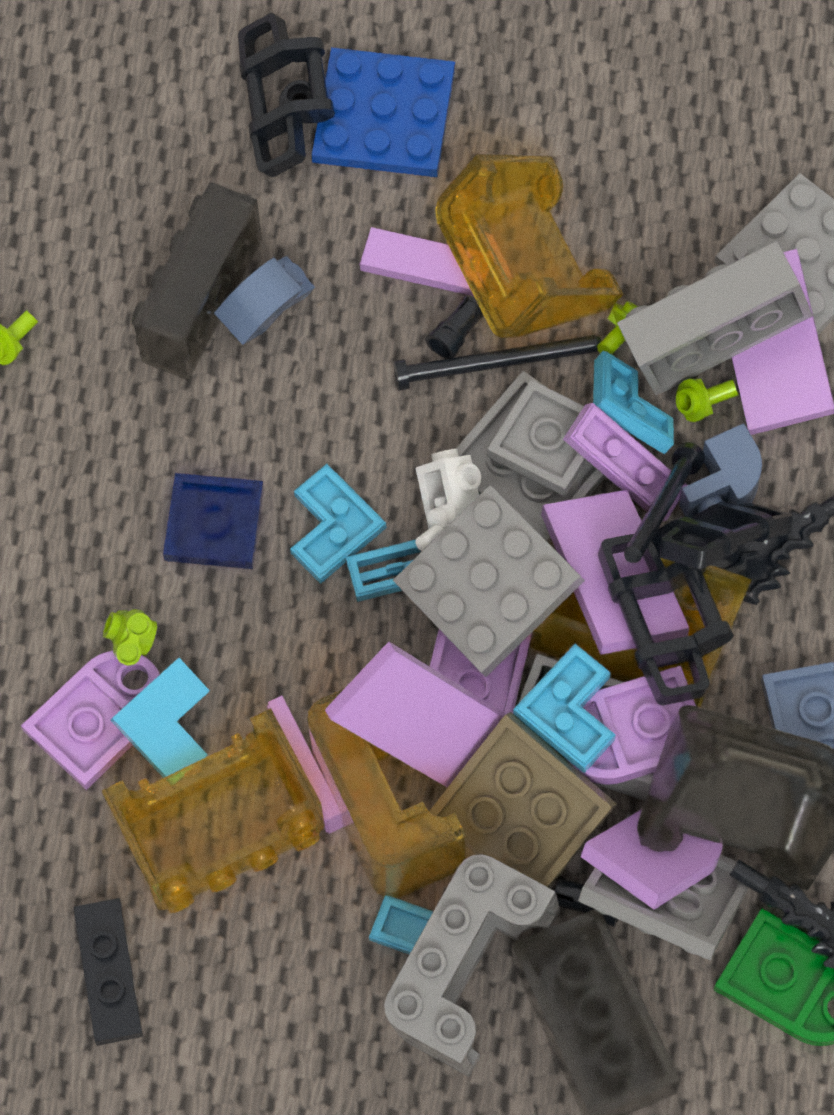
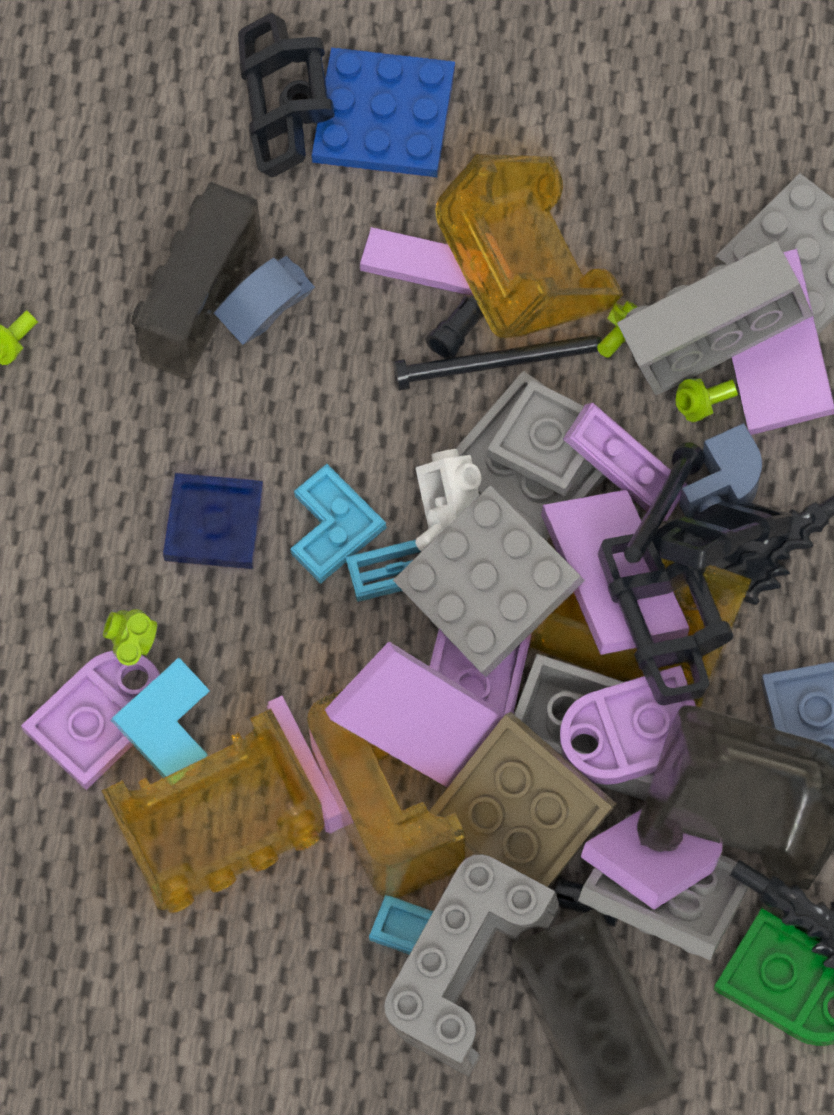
(108, 971): black plate -> none
(557, 710): medium azure tile -> none
(618, 397): medium azure tile -> none

